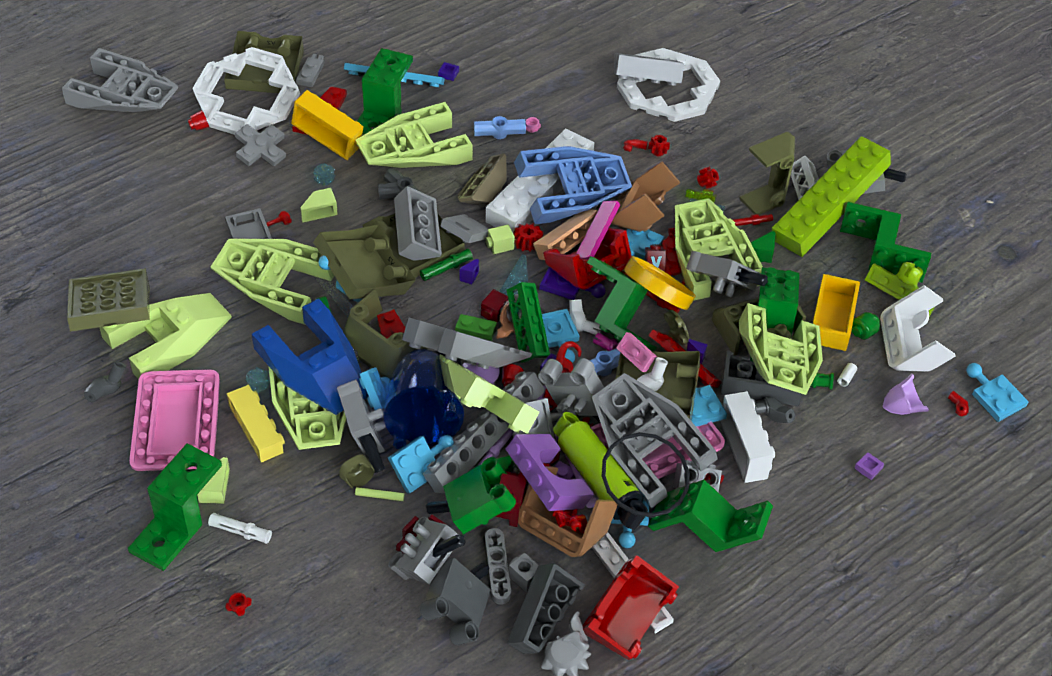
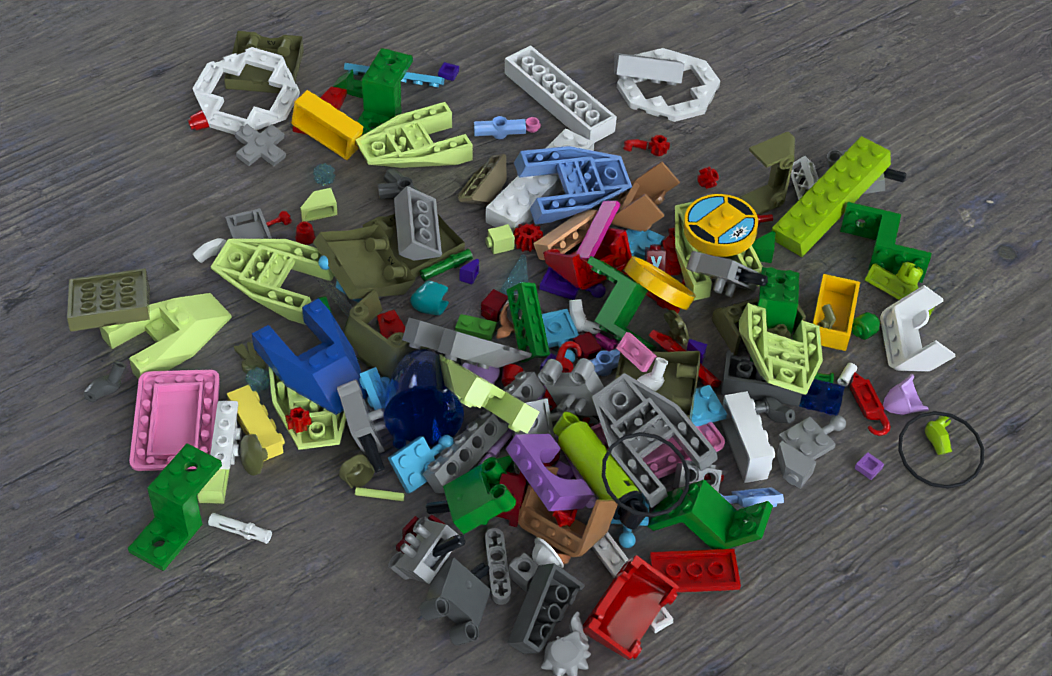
(128, 89): light grey wedge -> none
(209, 249): none -> white arm
(226, 433): none -> white bracket
(234, 600): red plate -> none
(249, 357): none -> olive piece
(252, 454): none -> olive dish
(298, 419): none -> red gear
(305, 233): none -> red hat
(310, 71): light grey hinge -> none
(347, 82): none -> green slope
(429, 297): none -> teal piece
(465, 228): light grey container -> none
(547, 554): none -> white piece
(560, 94): none -> white brick
(578, 521): red arm -> none
(588, 345): none -> dark red brick
(699, 569): none -> red plate
(700, 195): clear neon green plate -> none
(720, 225): none -> brick
(752, 496): none -> light blue plate
(794, 465): none -> light grey slope
(811, 438): none -> light grey plate
(823, 397): none -> clear blue brick
(829, 319): none -> olive arm
(869, 403): none -> red plate
(936, 484): none -> black piece
(938, 436): none -> lime arm
(961, 404): red arm -> none
(996, 396): medium azure plate -> none

